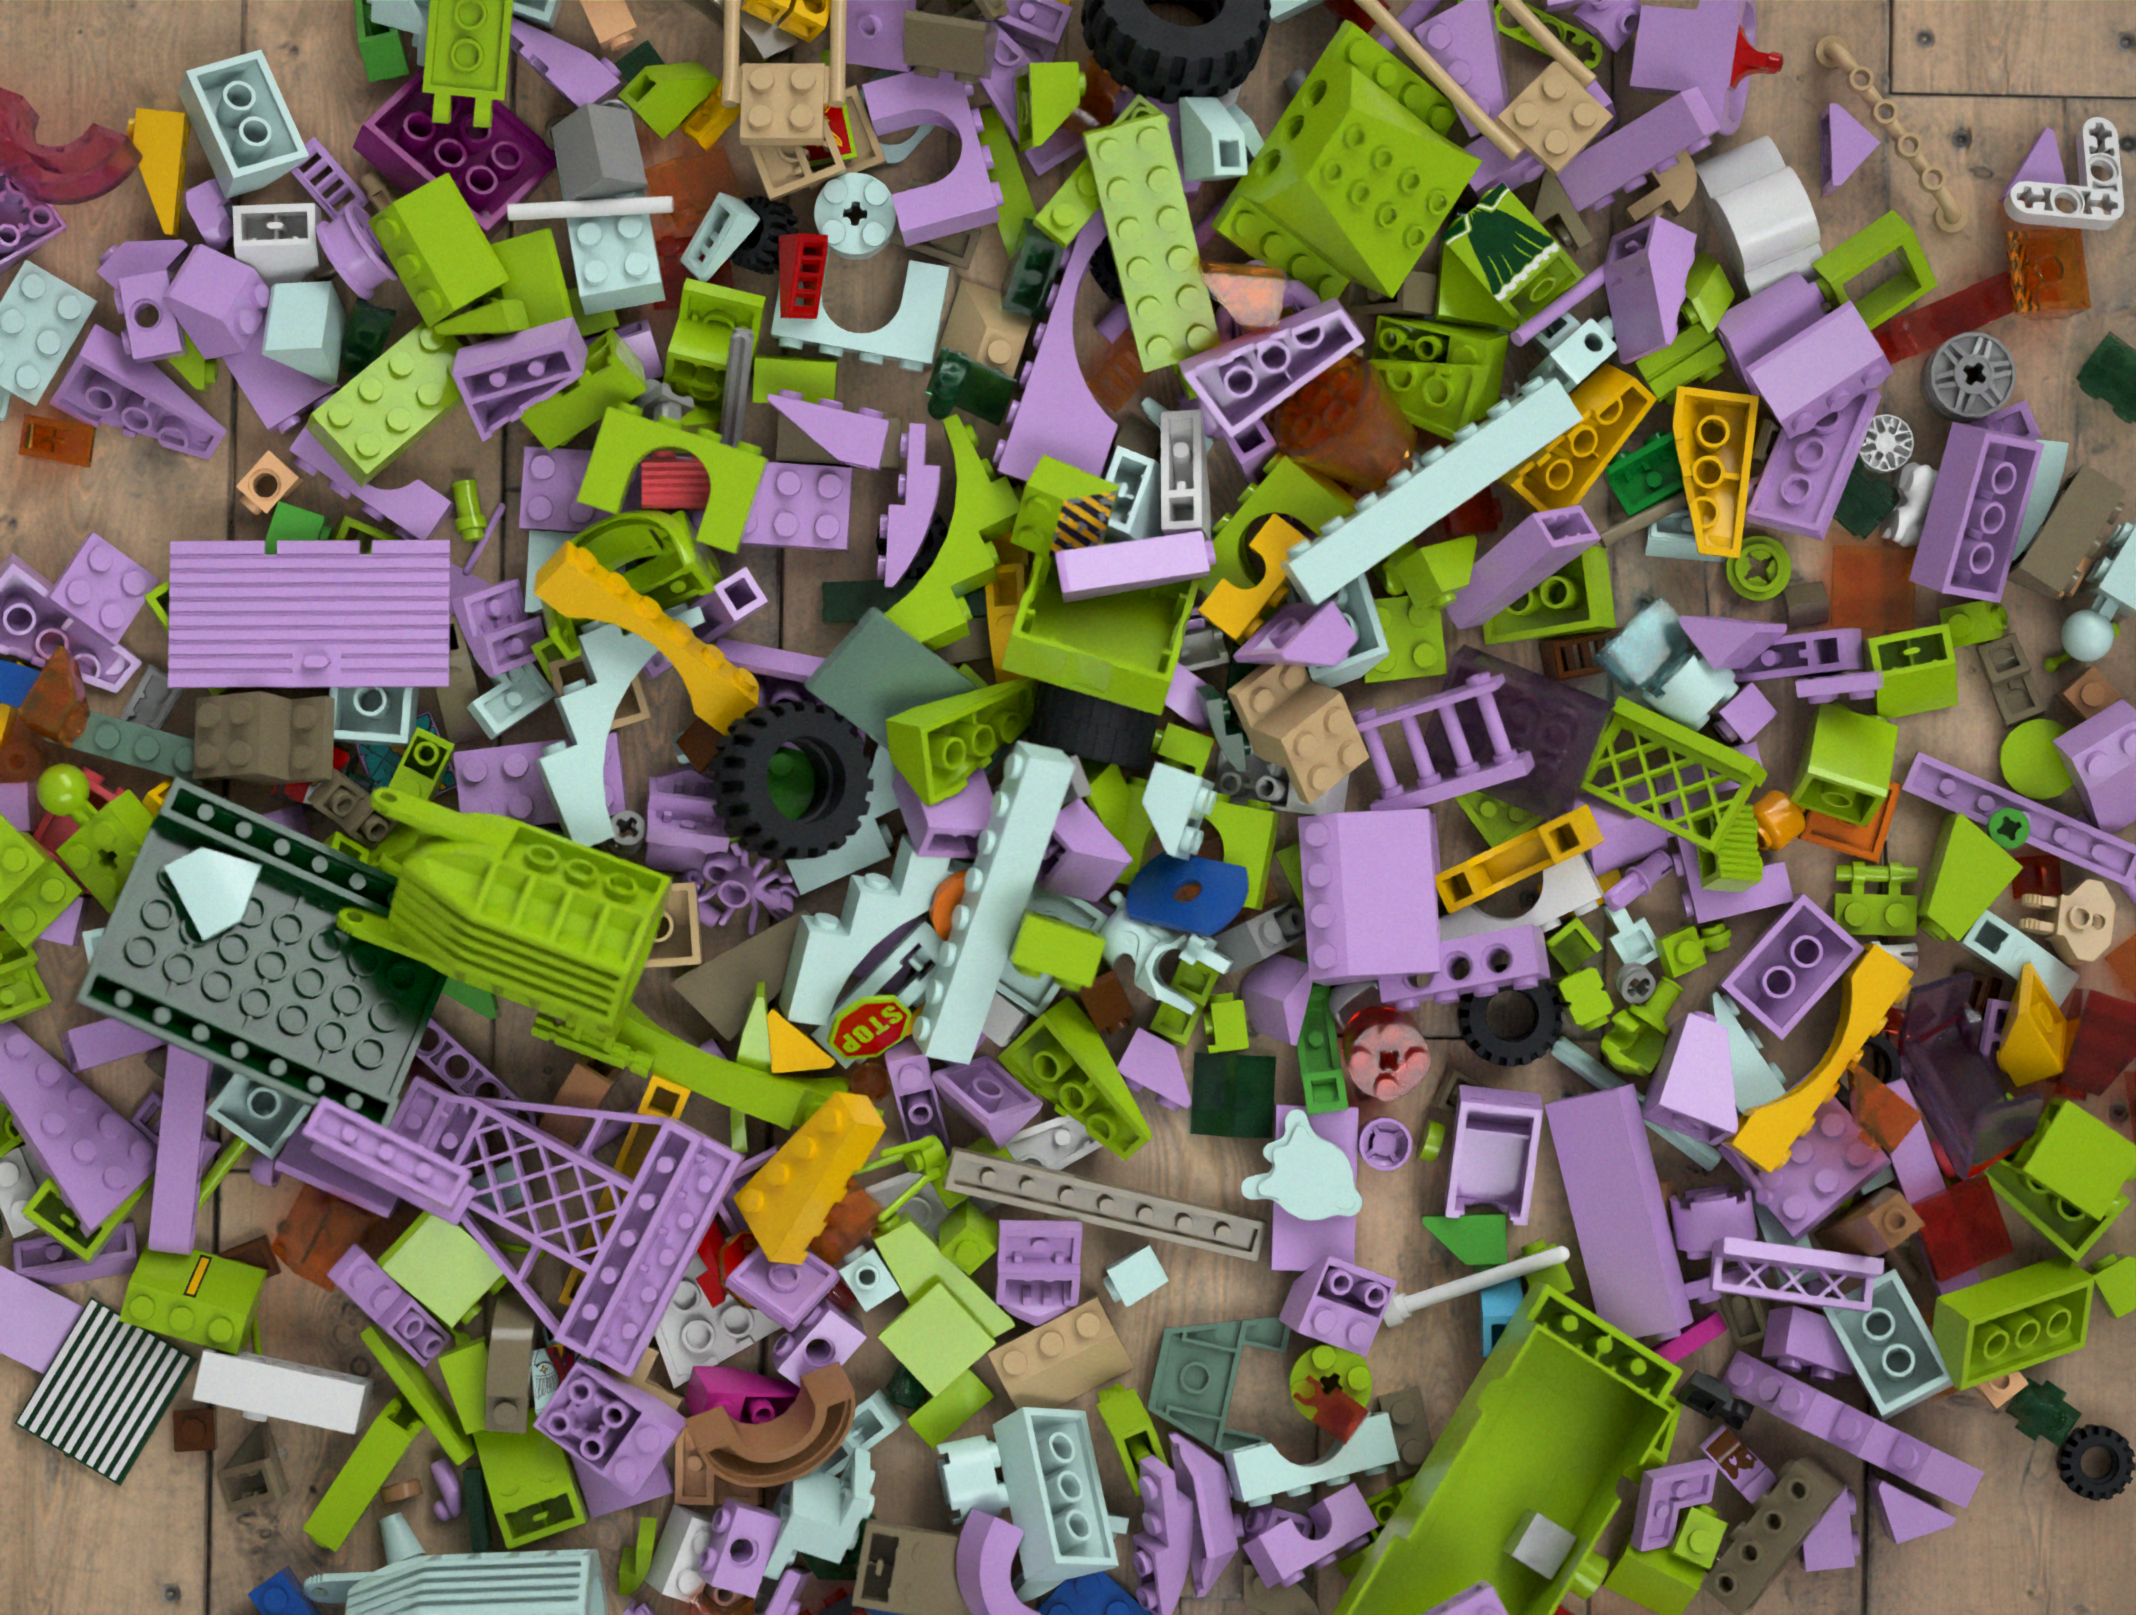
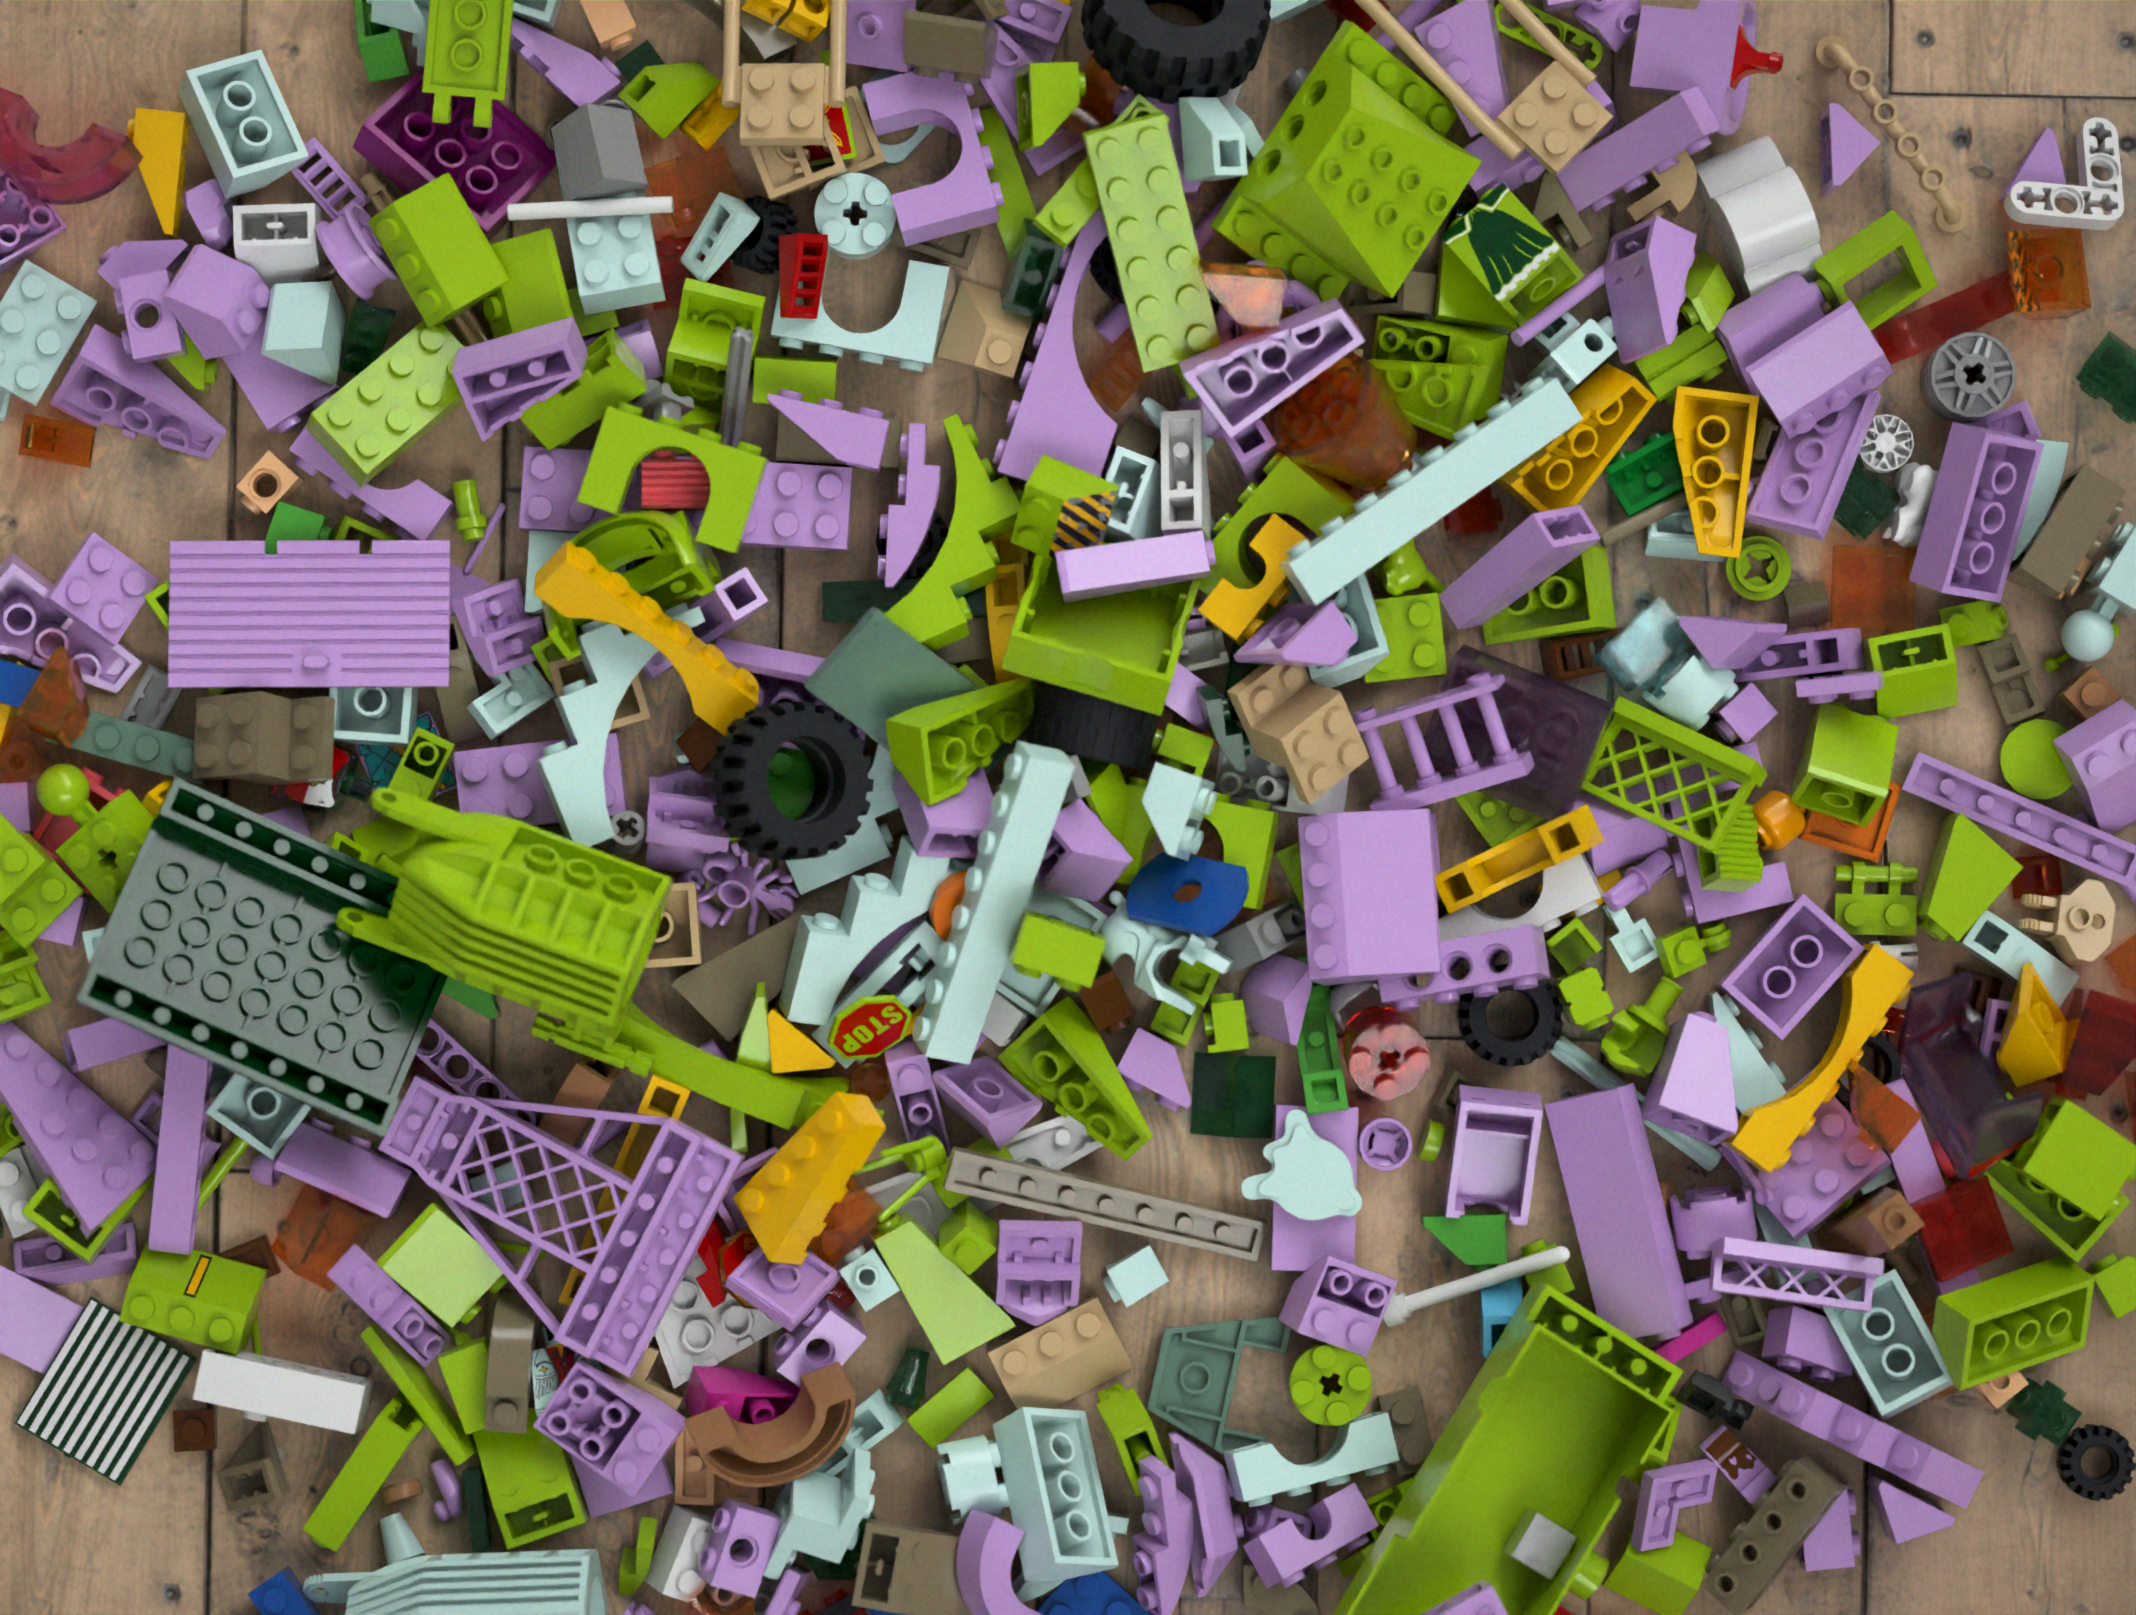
(214, 888): light aqua slope -> none
(350, 807): dark tan slope -> none
(389, 1161): lavender fence -> none
(496, 317): lime slope -> none
(936, 1339): lime piece -> none
(968, 386): clear green hinge -> none
(1336, 1413): clear red plate -> none
(1438, 572): lime slope -> none
(1627, 974): light grey bush -> none
(1698, 1535): lime bracket -> none
(2002, 829): bright green wheel -> none

